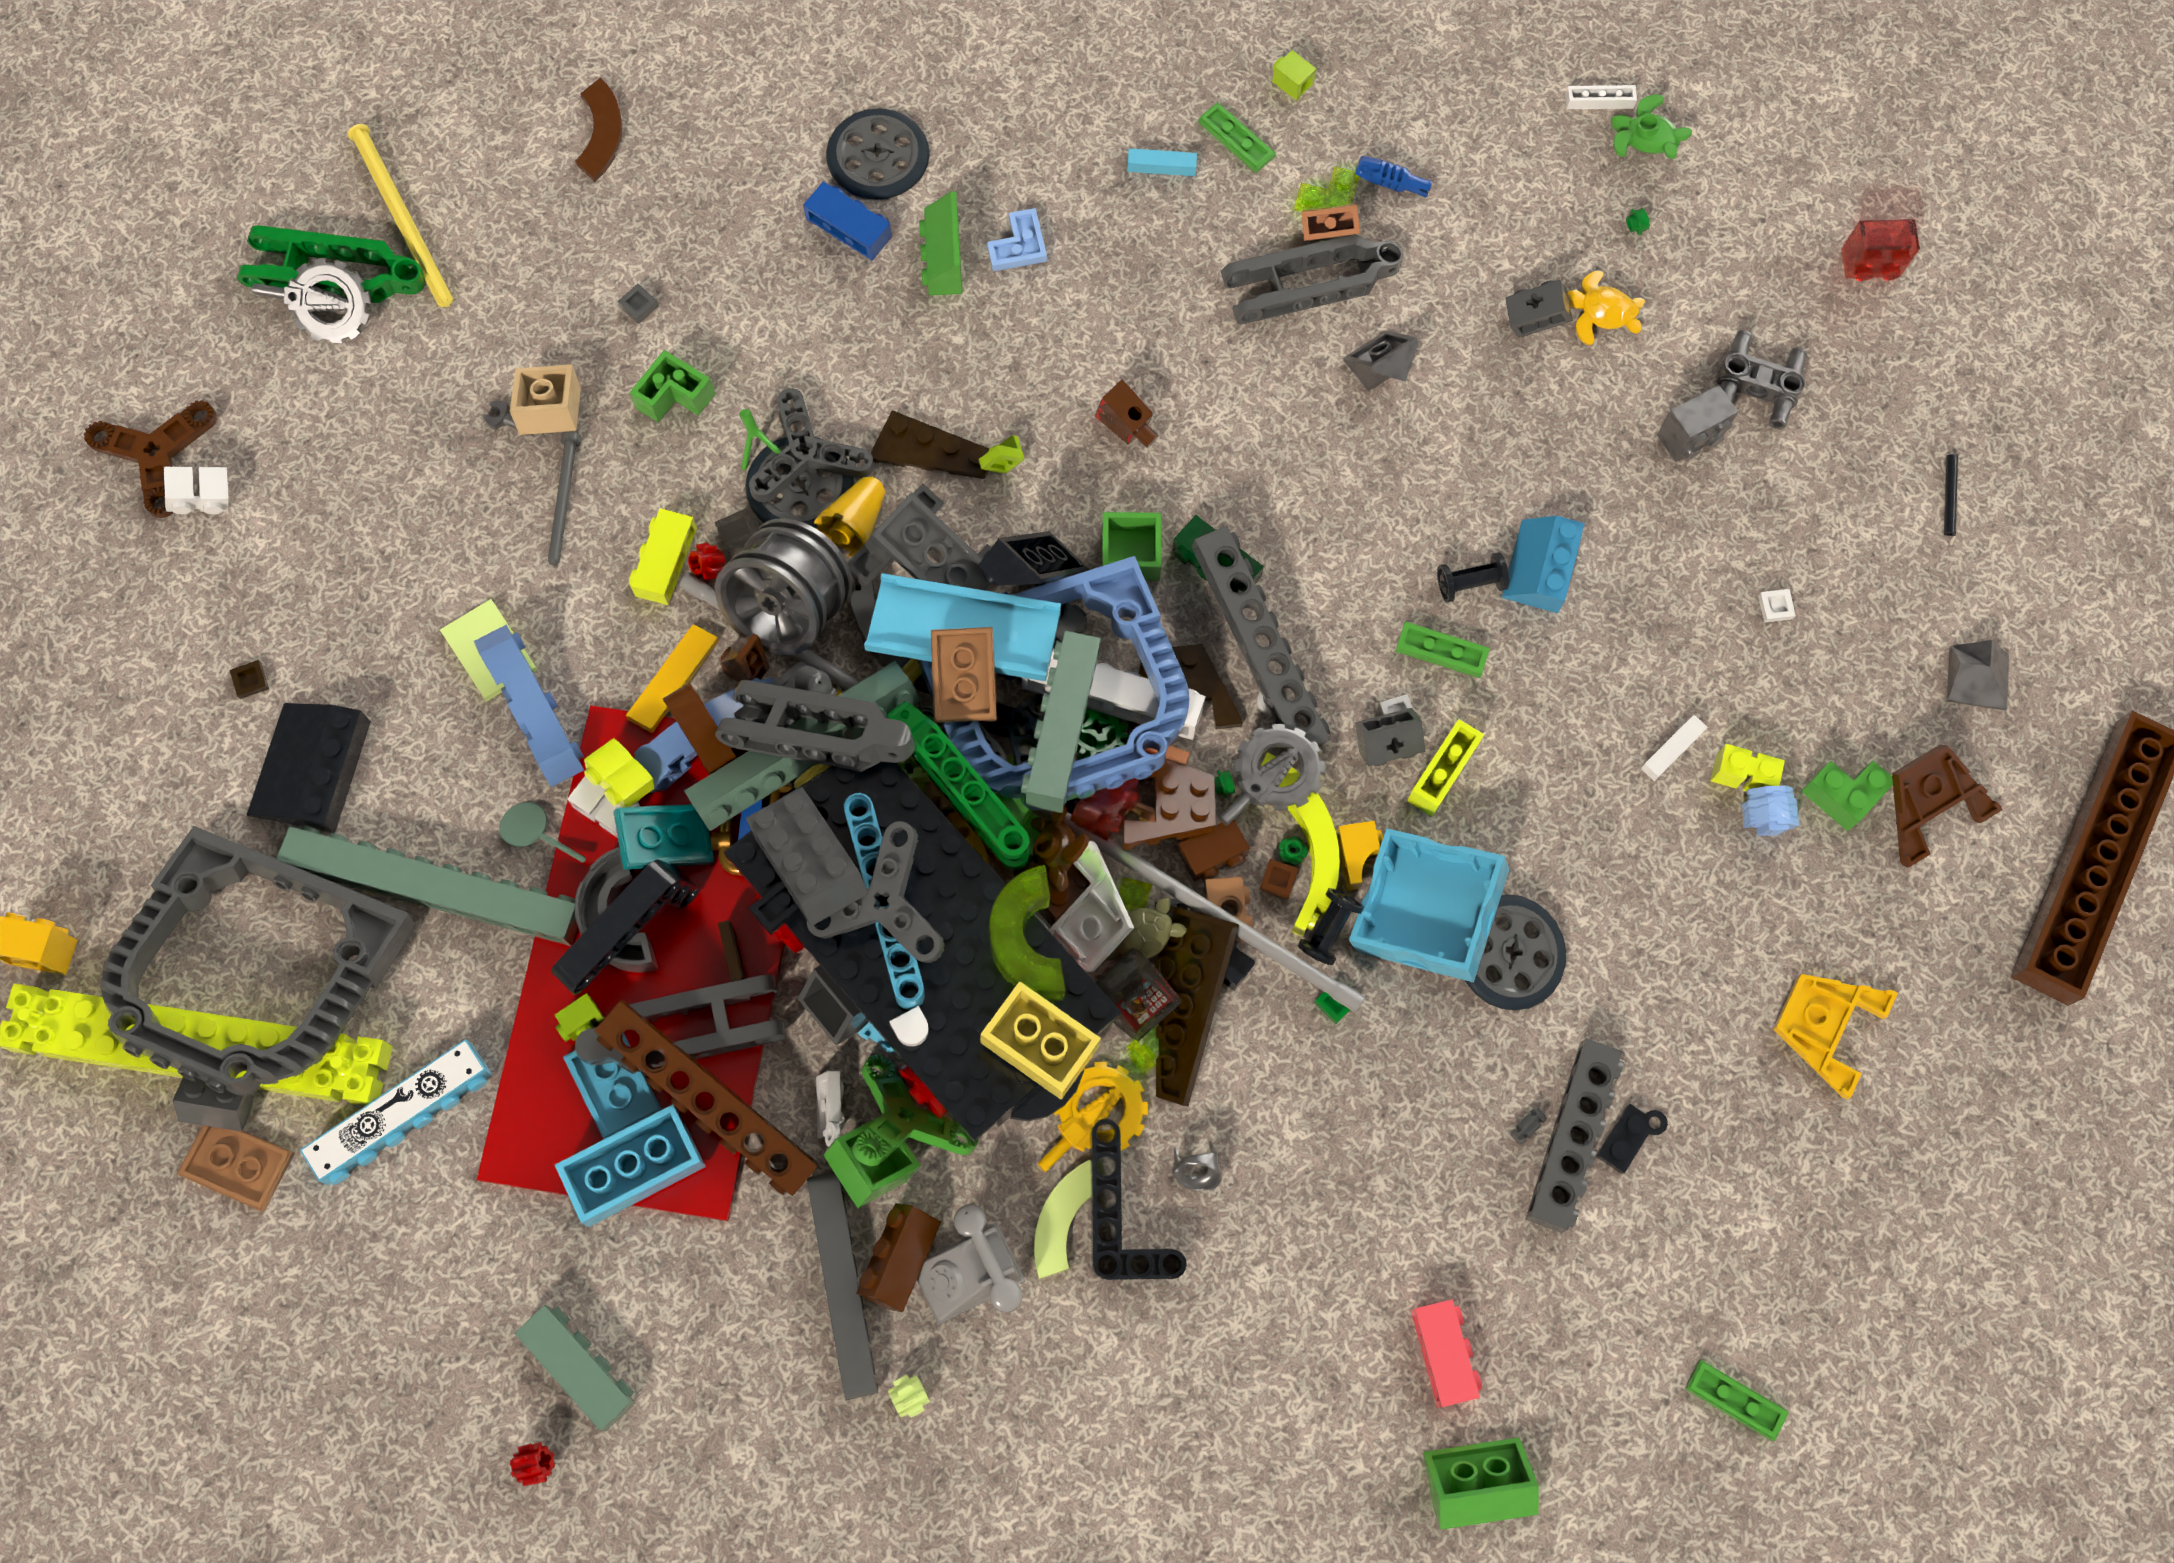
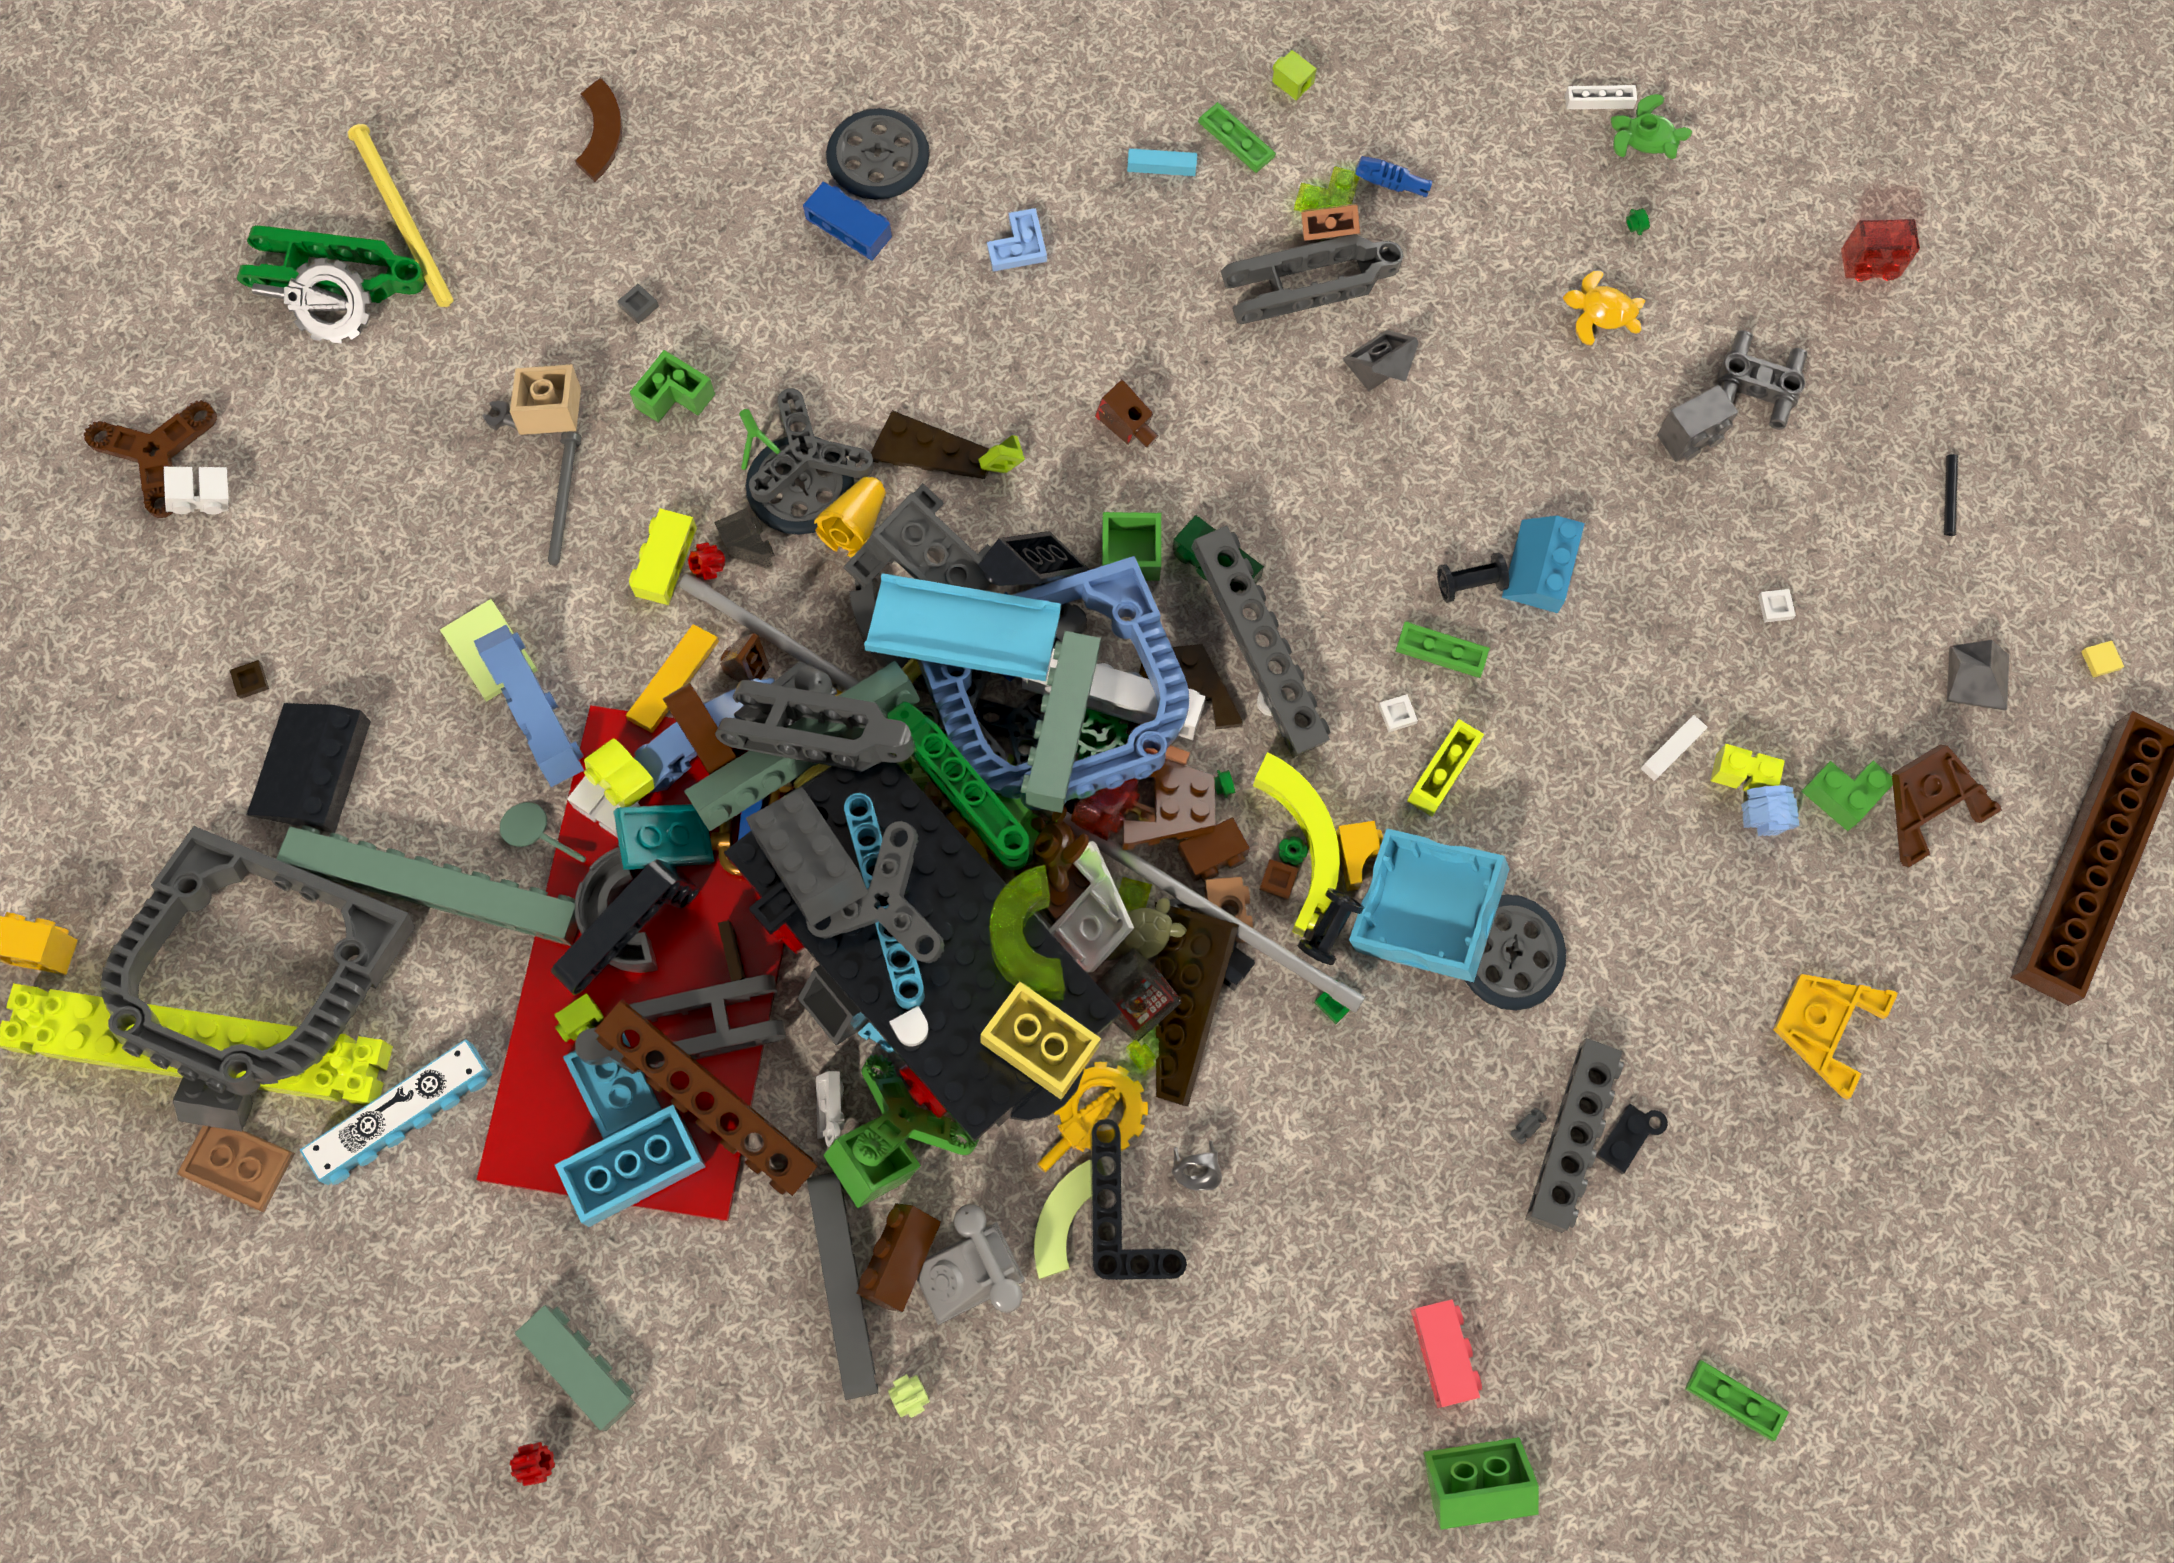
(799, 562): flat silver wheel -> none
(941, 247): bright green slope -> none
(963, 675): medium nougat tile -> none
(1262, 784): flat silver bar -> none
(1390, 737): dark grey brick -> none
(1539, 308): dark grey brick -> none
(2102, 659): none -> light yellow tile

